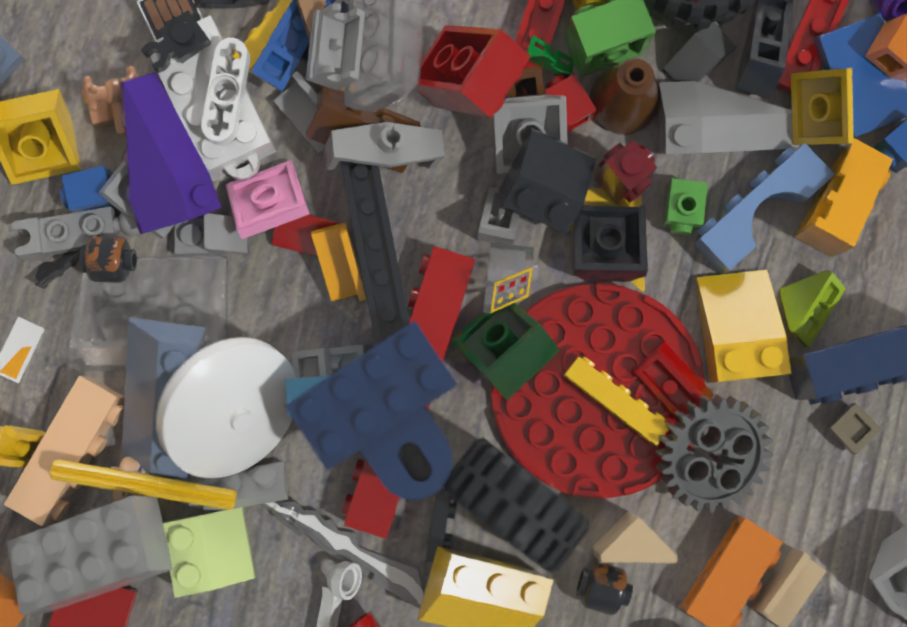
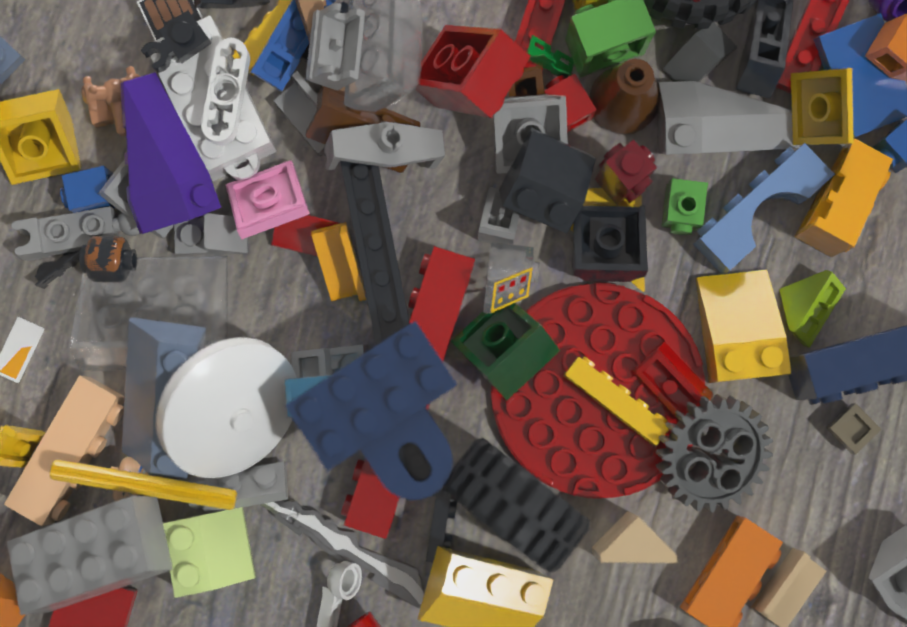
(604, 588): black head -> none

